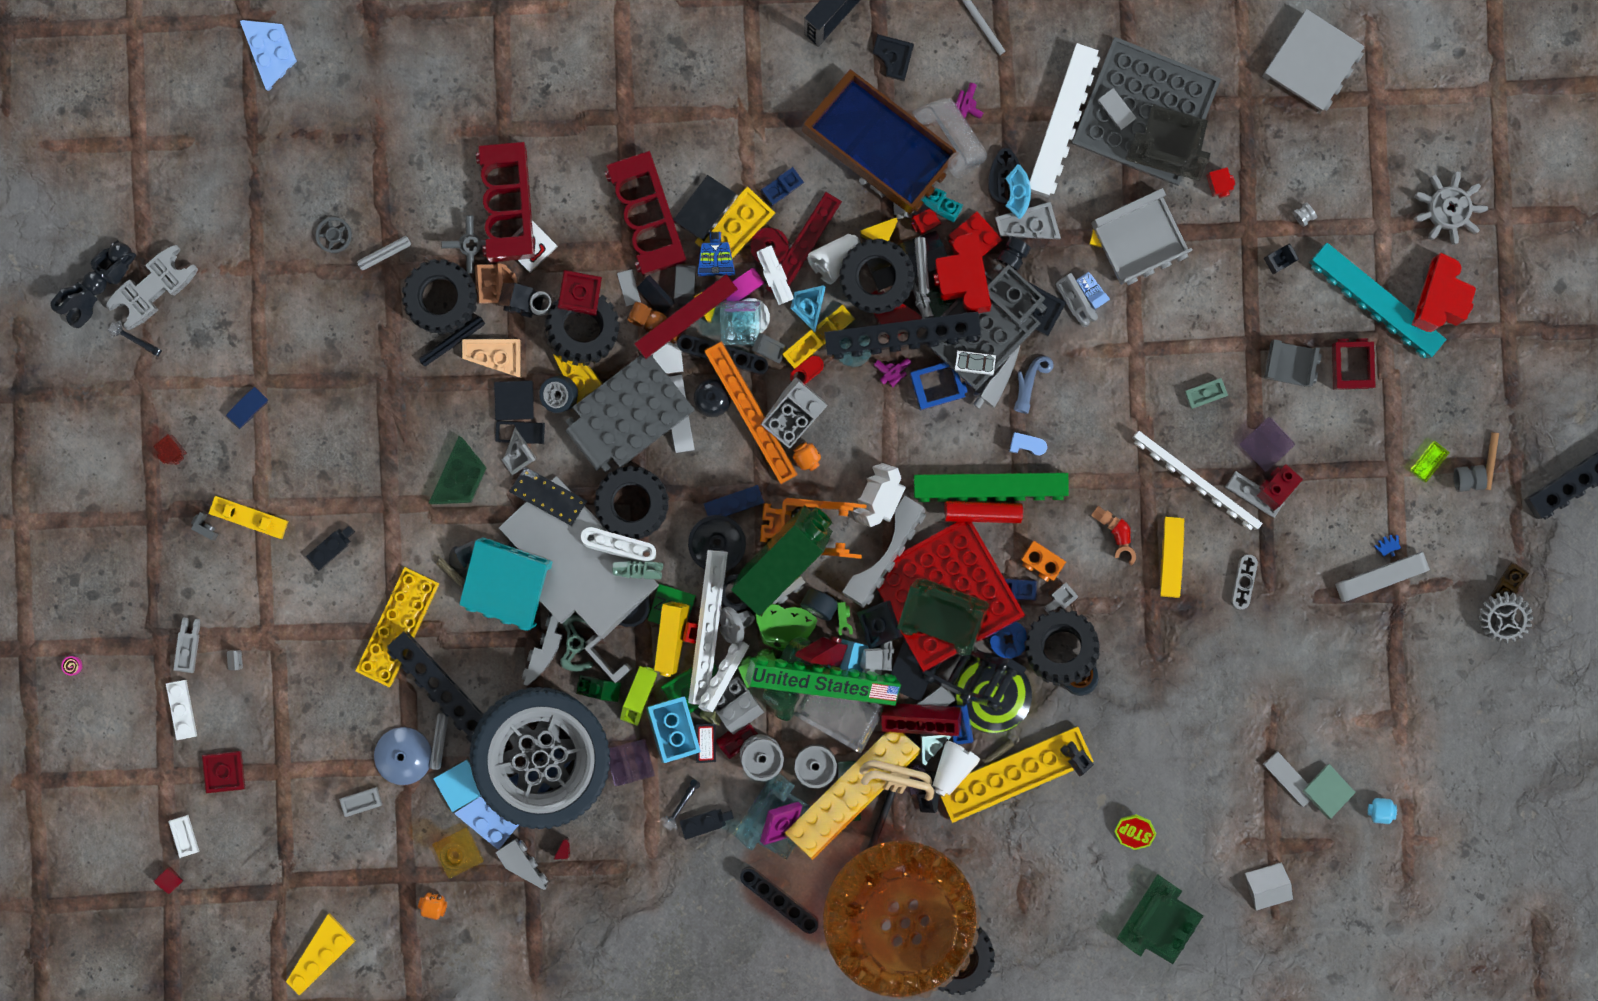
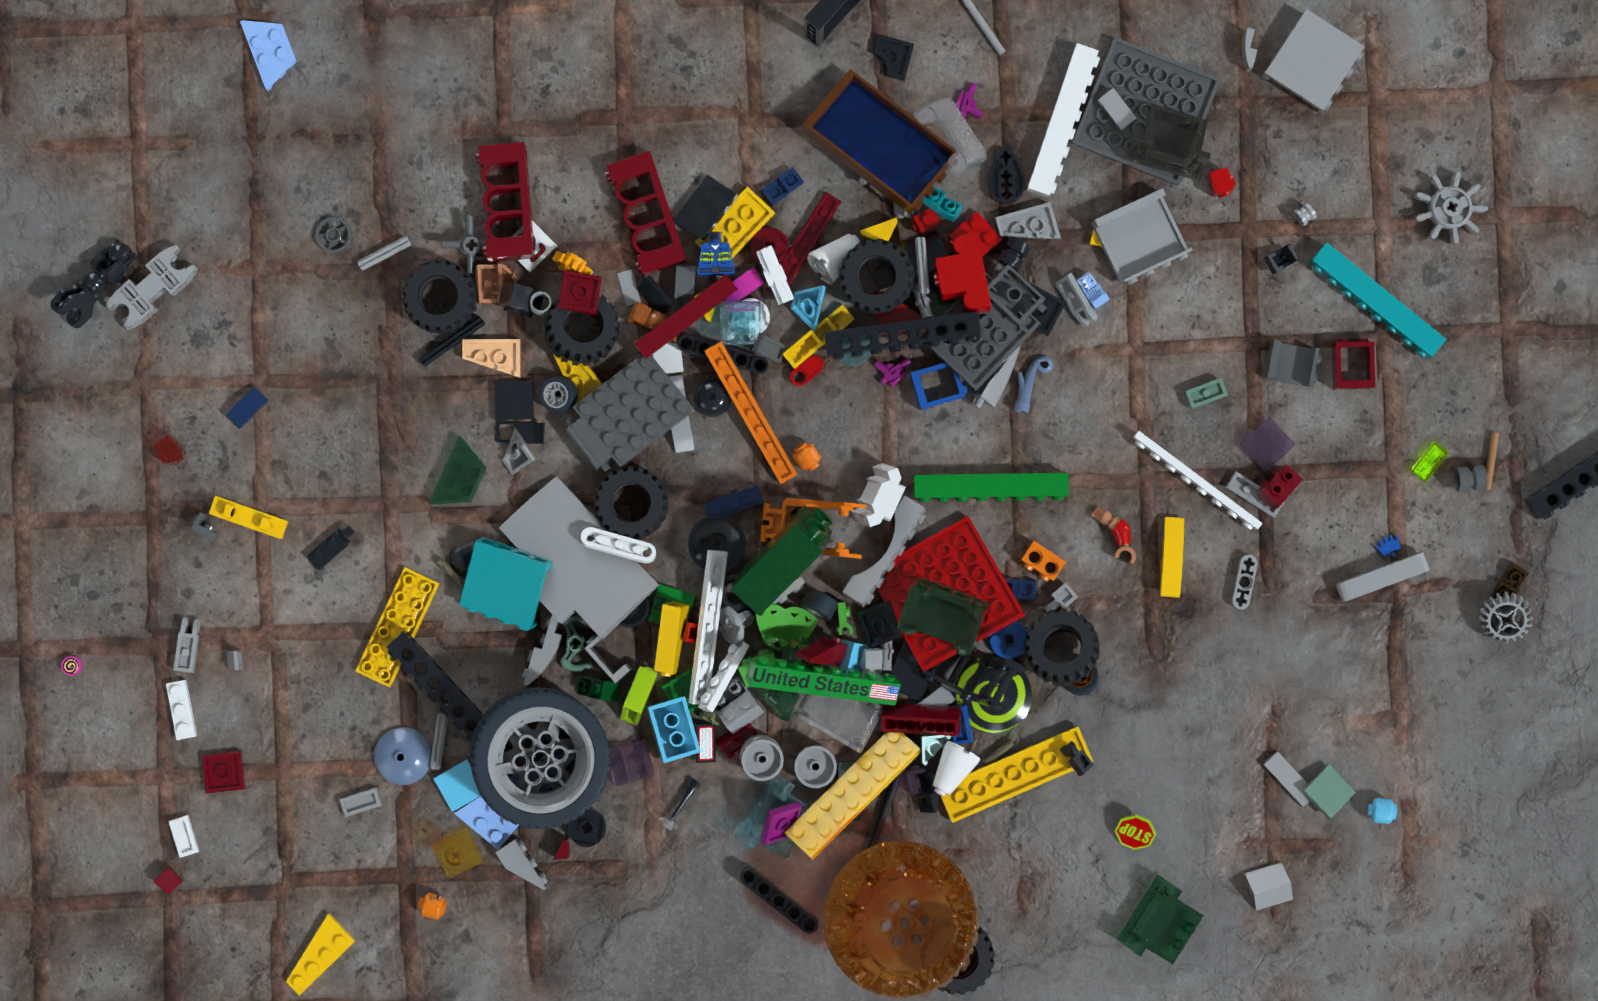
(116, 329): black piece -> none
(548, 496): black sticker -> none
(571, 263): none -> light orange gear
(593, 836): none -> black plate
(648, 570): sand green hinge -> none
(704, 823): black hinge -> none
(793, 412): light grey slope -> none
(898, 777): tan piece -> none
(975, 363): tile -> none
(983, 512): red brick -> none
(1019, 191): medium azure tile -> none
(1034, 445): light blue leg -> none
(1248, 53): none -> light grey slope
(1443, 296): red brick -> none

